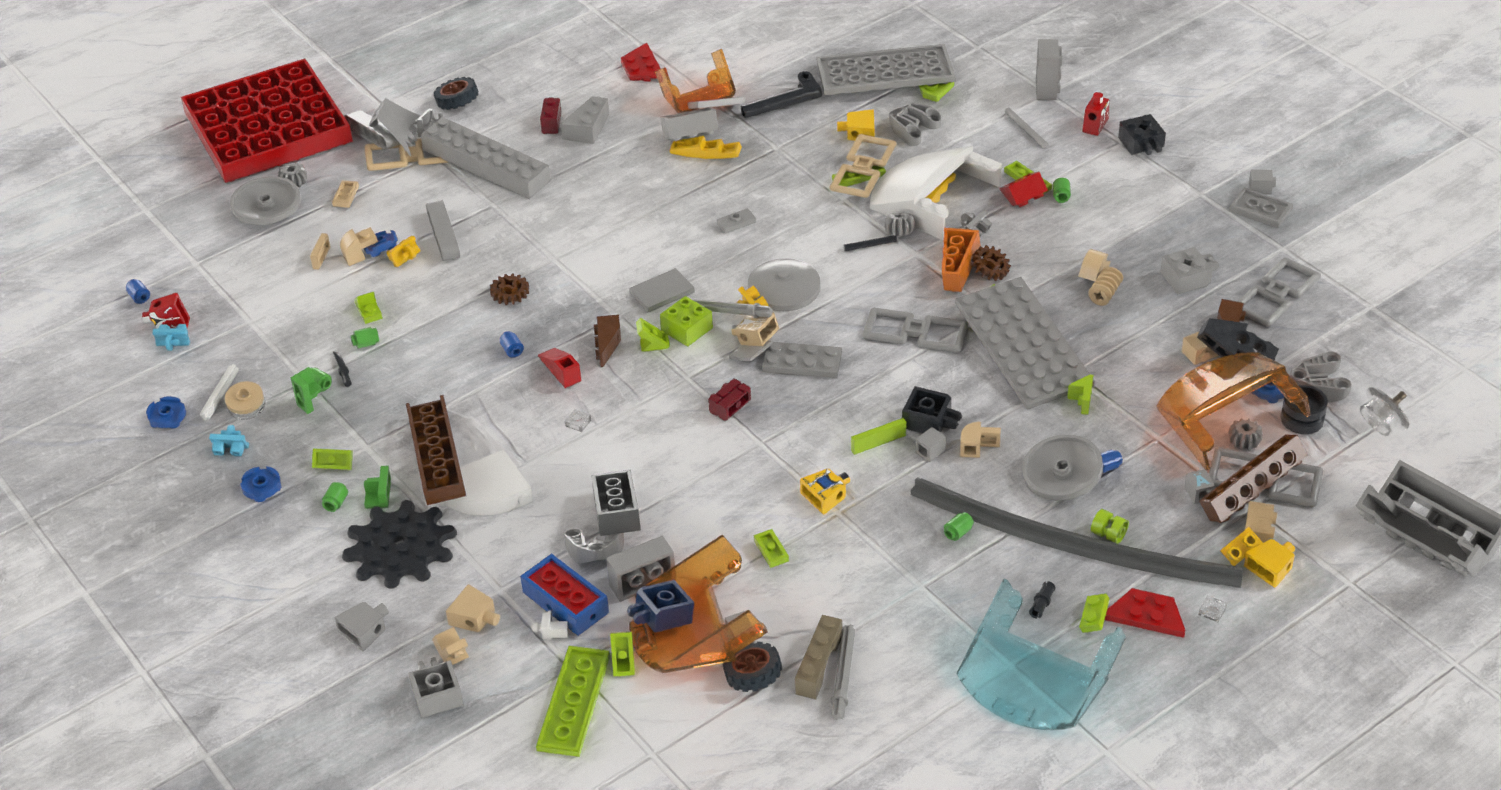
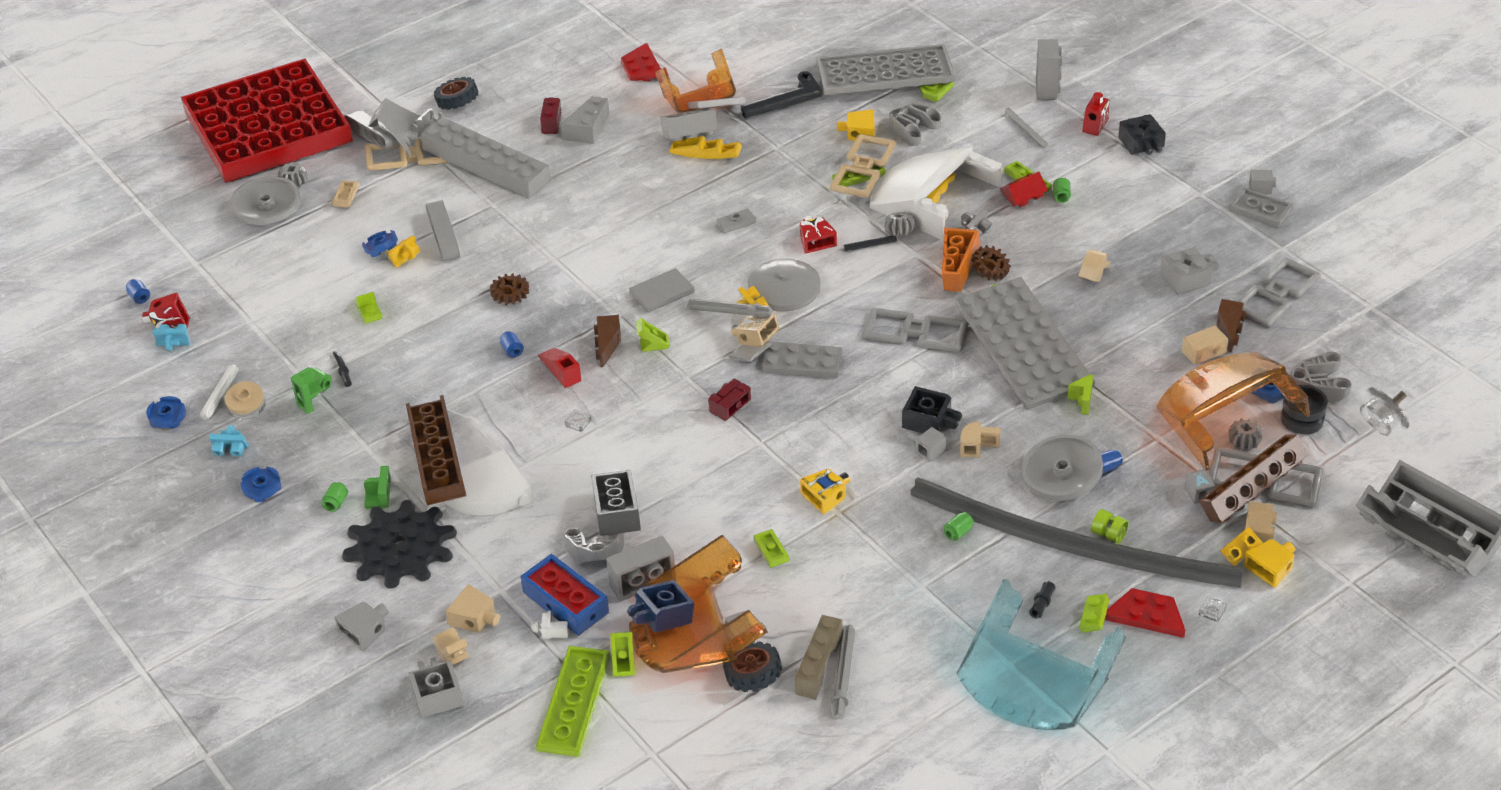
(320, 251): tan tile -> none
(332, 459): lime plate -> none
(353, 243): tan brick -> none
(365, 337): bright green brick -> none
(686, 321): lime brick -> none
(817, 234): none -> red torso
(878, 436): lime tile -> none
(1105, 286): tan piece -> none
(1223, 335): black brick -> none

